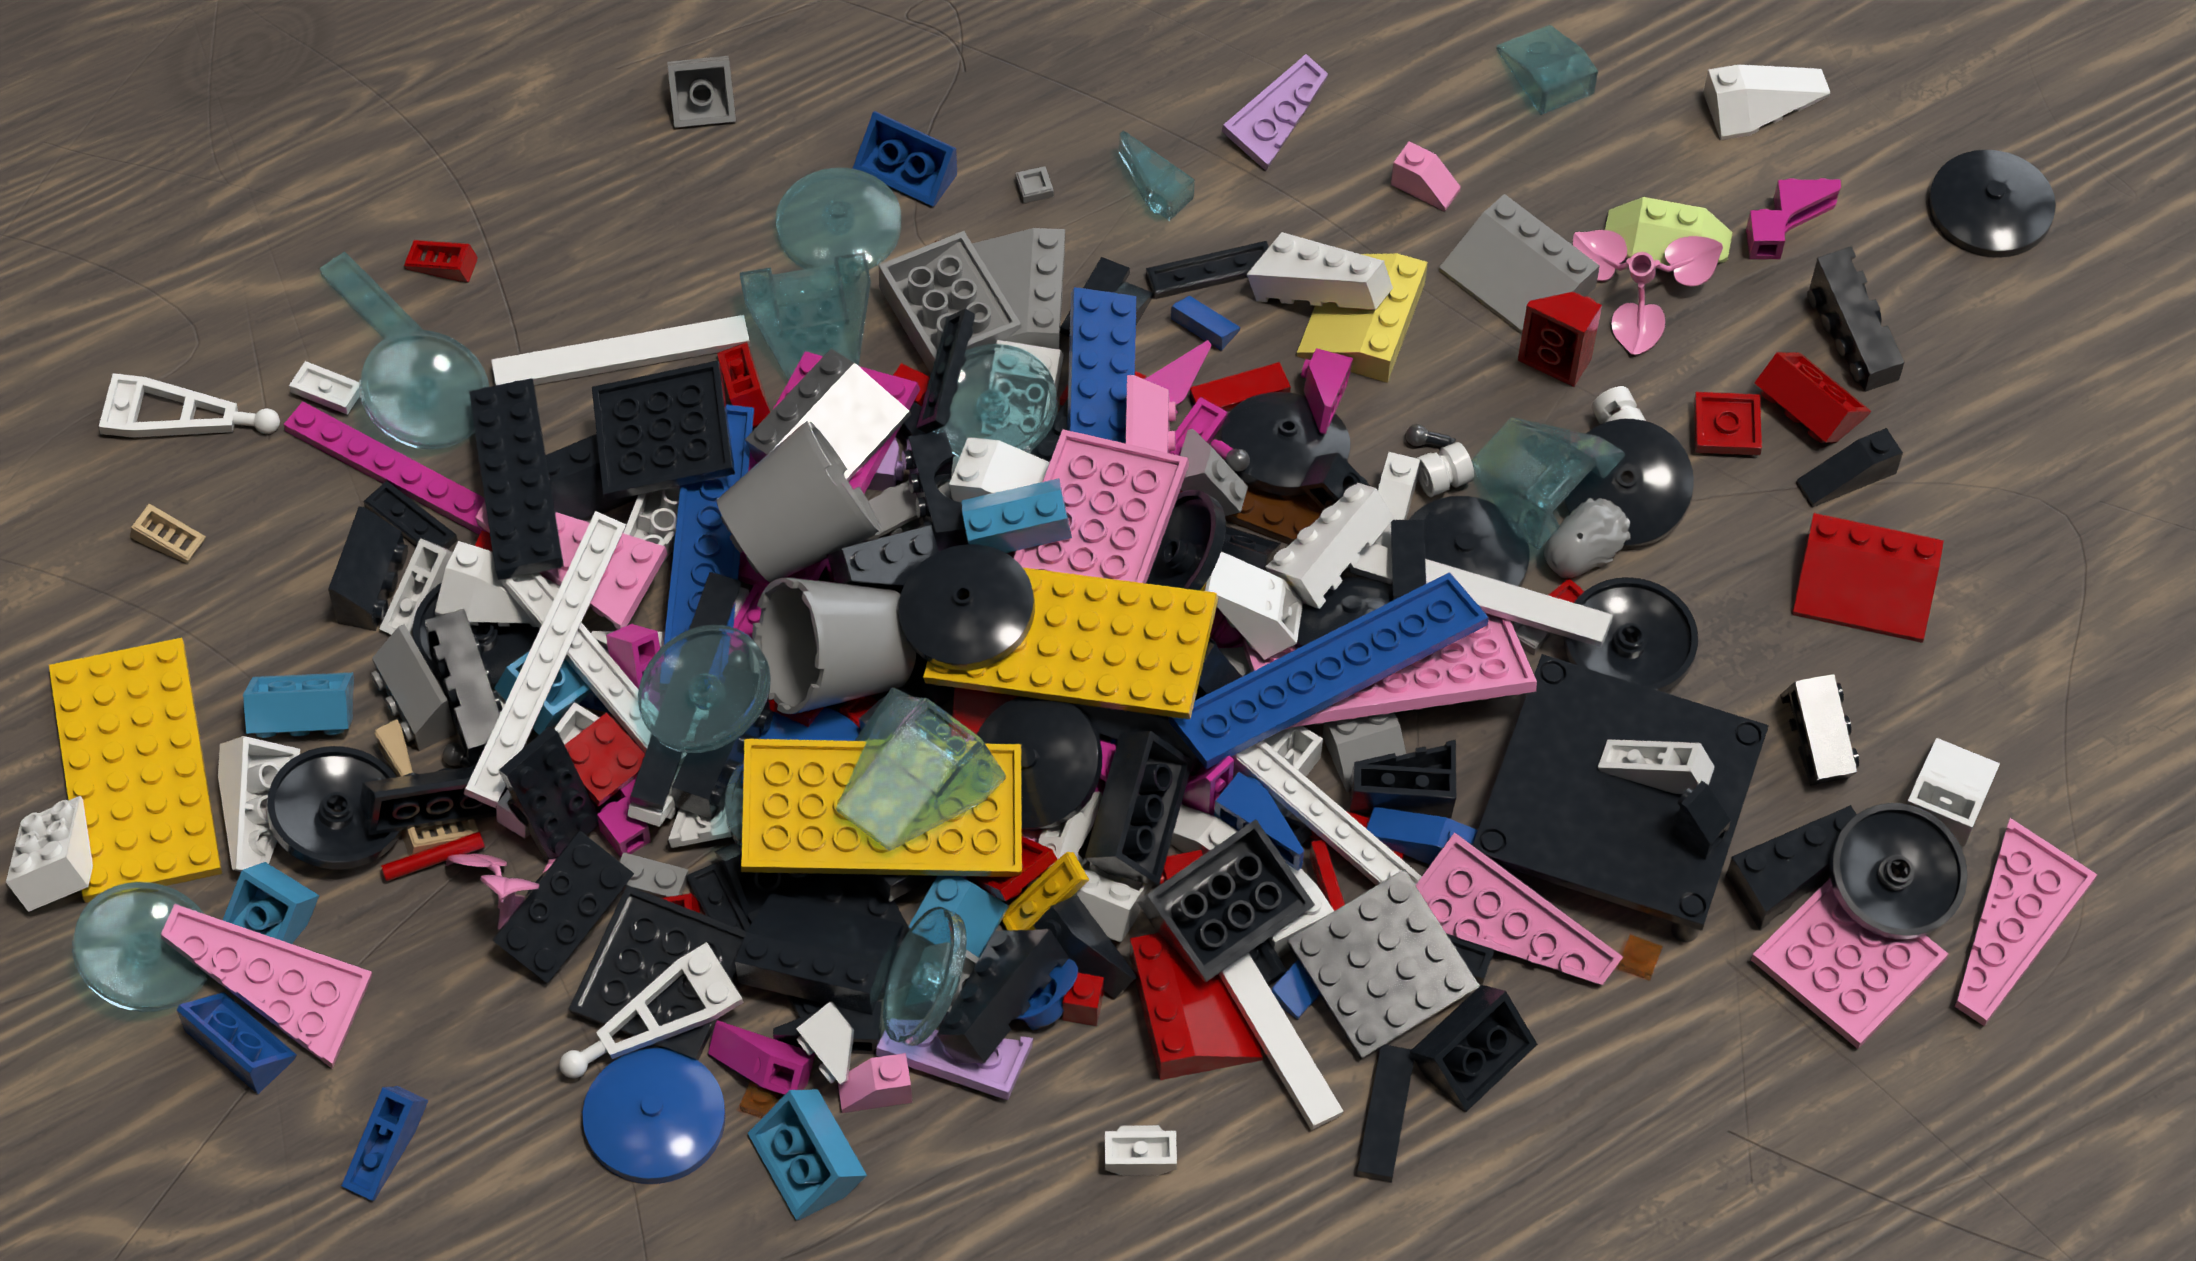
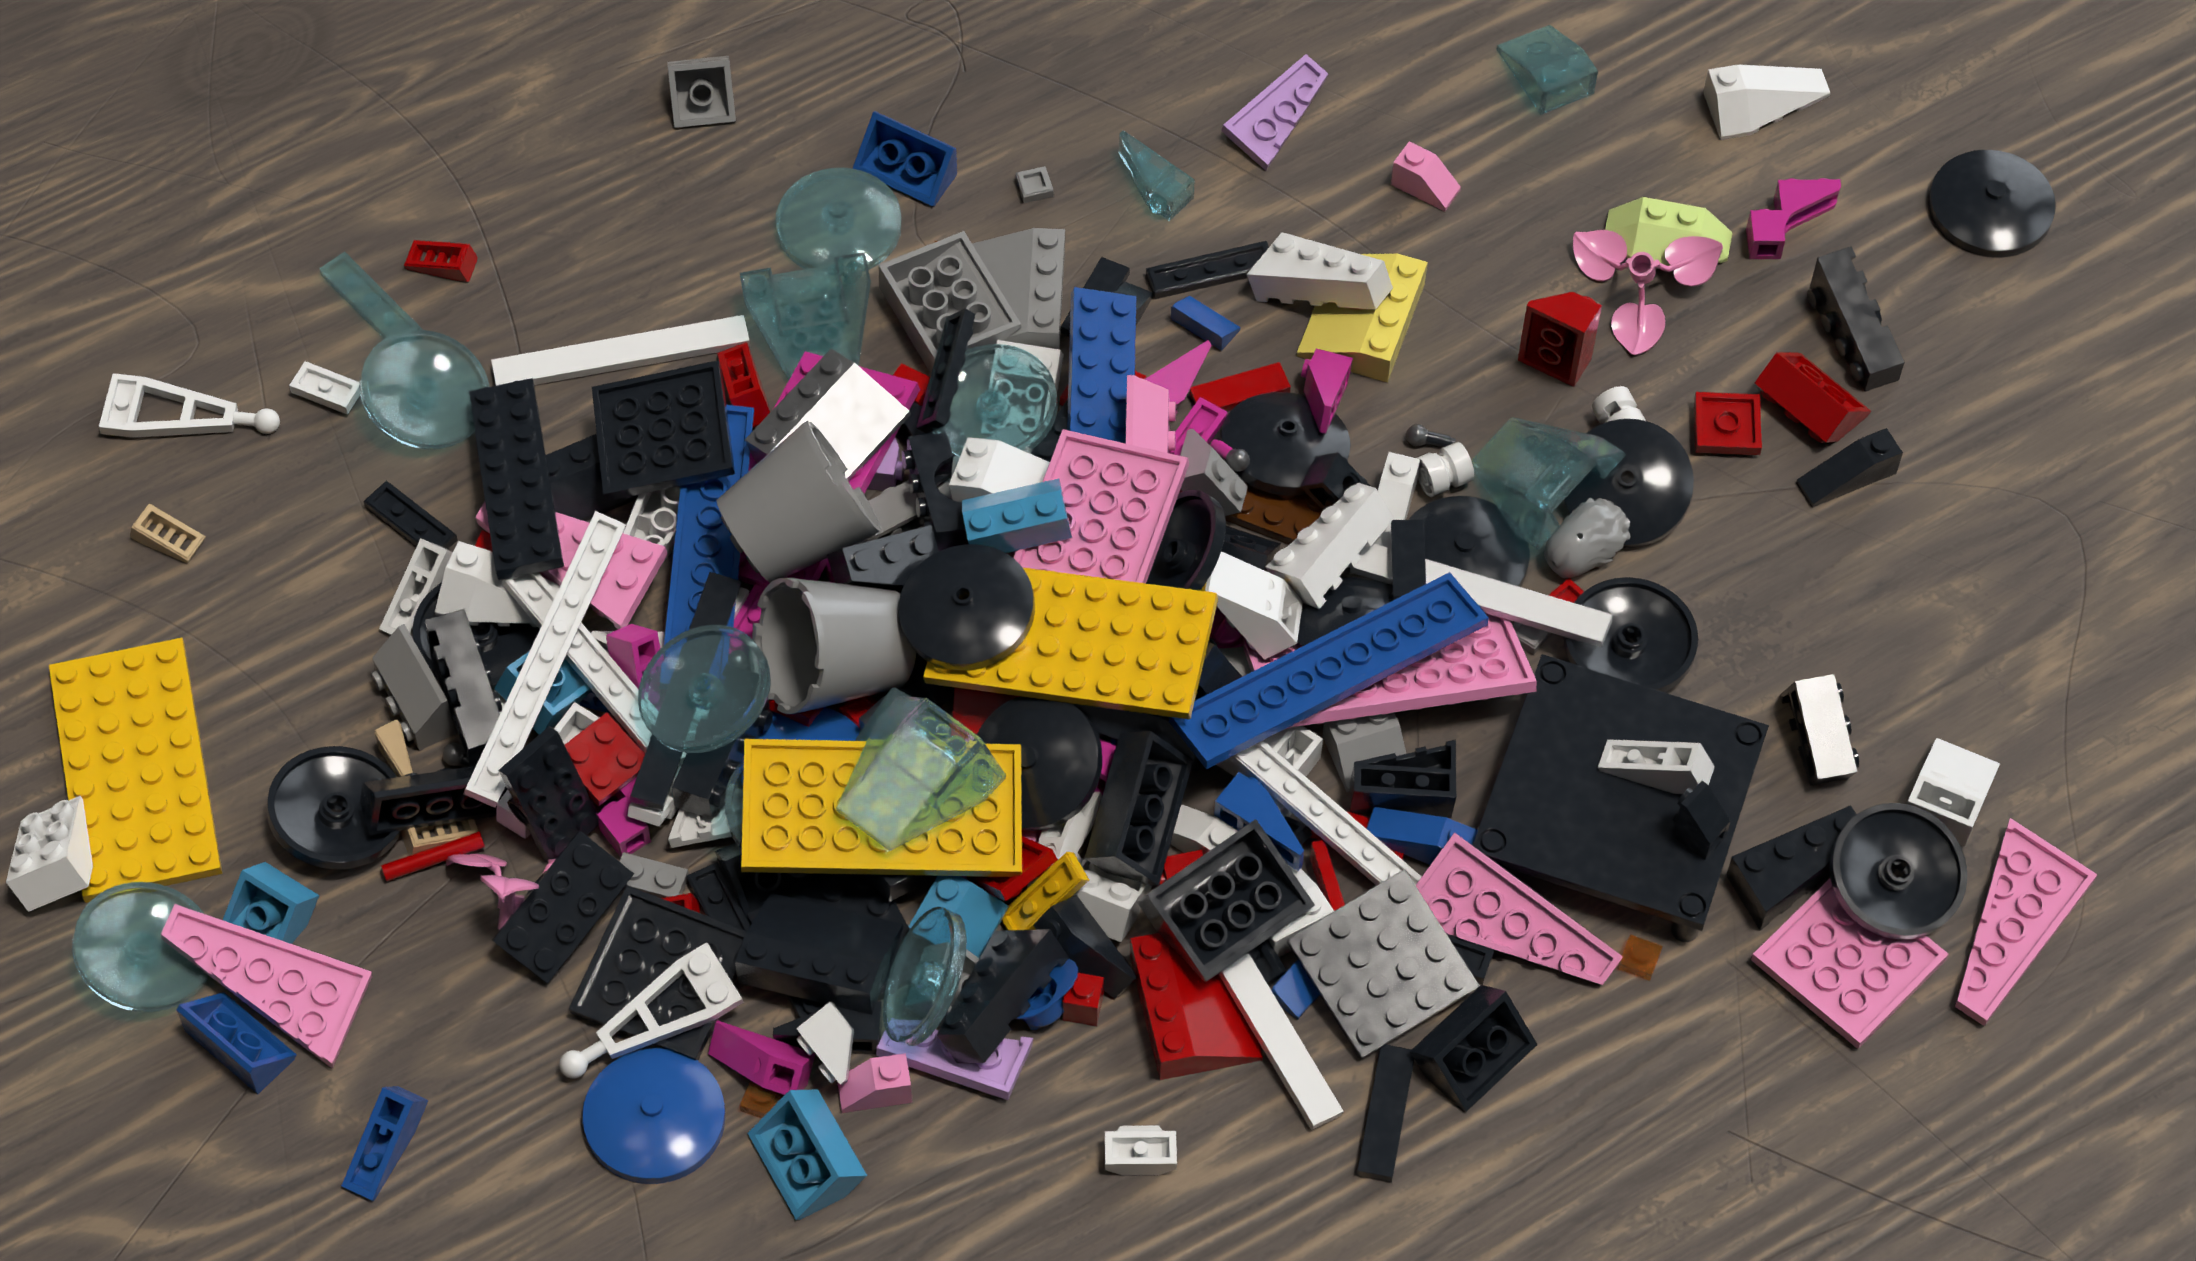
(244, 783): white wedge -> none
(299, 704): dark azure slope -> none
(367, 571): black slope -> none
(386, 464): dark pink plate -> none
(1207, 786): dark pink slope -> none
(1515, 260): light grey slope -> none
(1868, 577): red slope -> none

